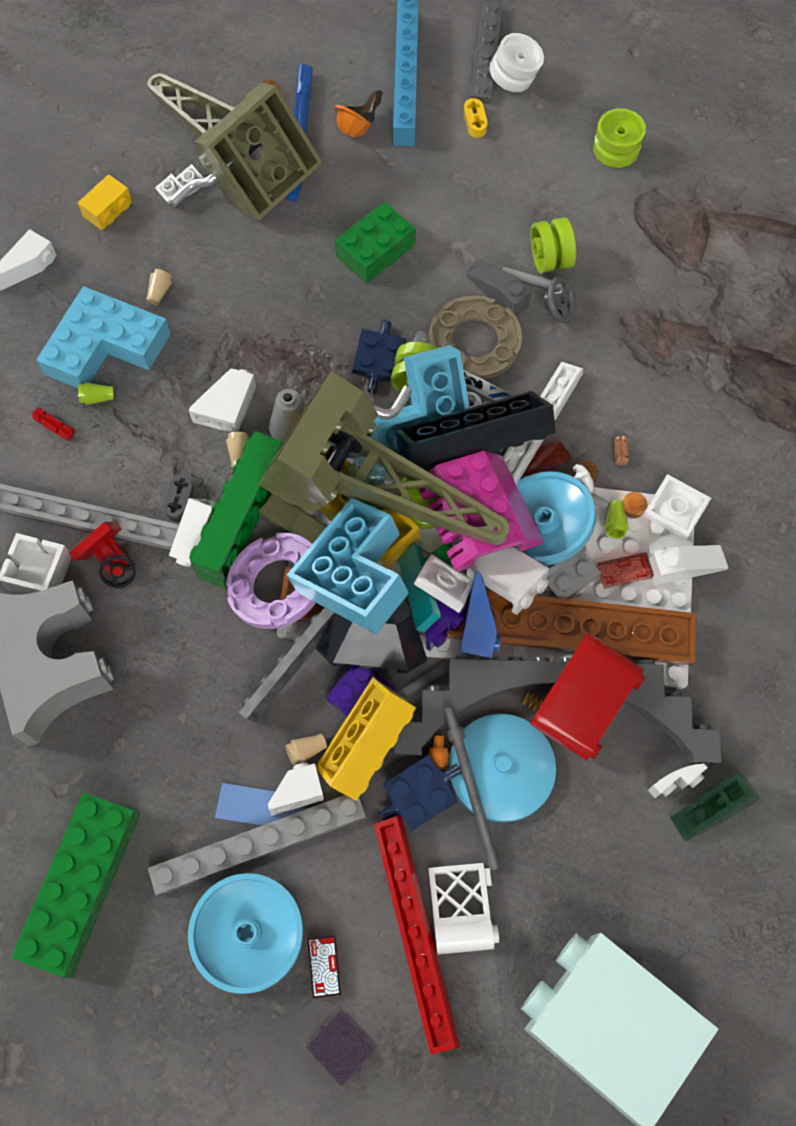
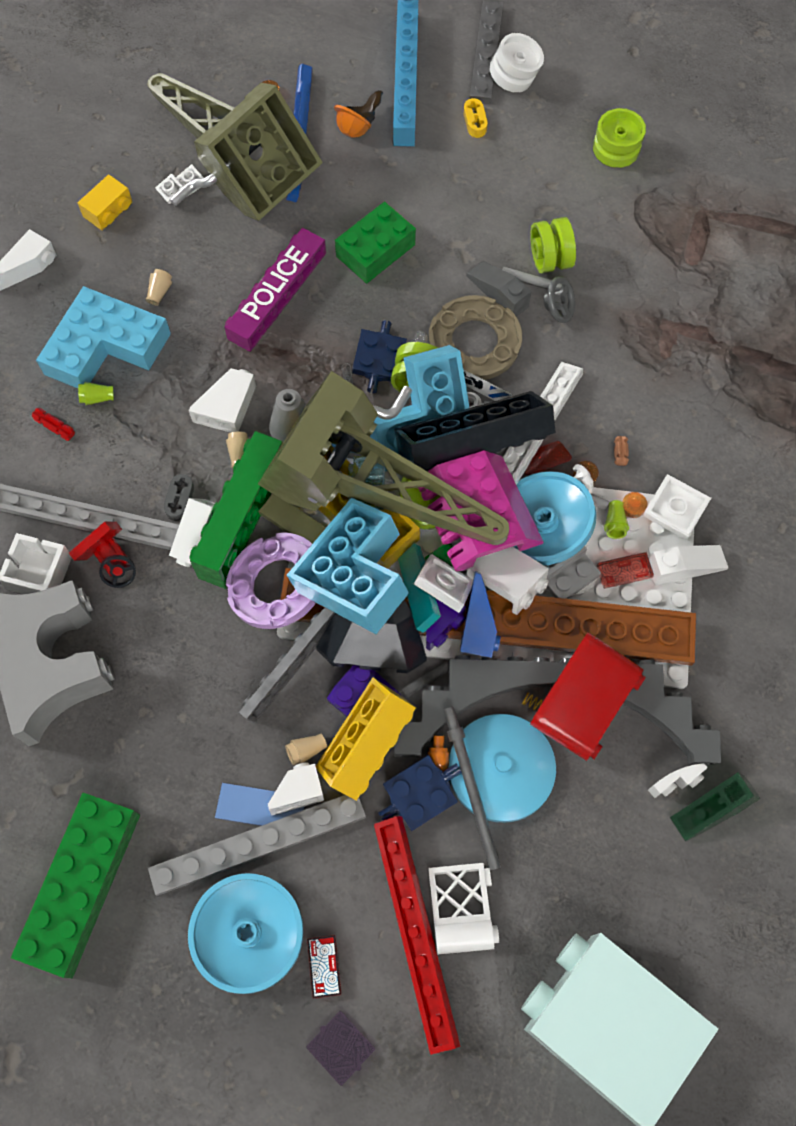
(275, 289): none -> magenta brick

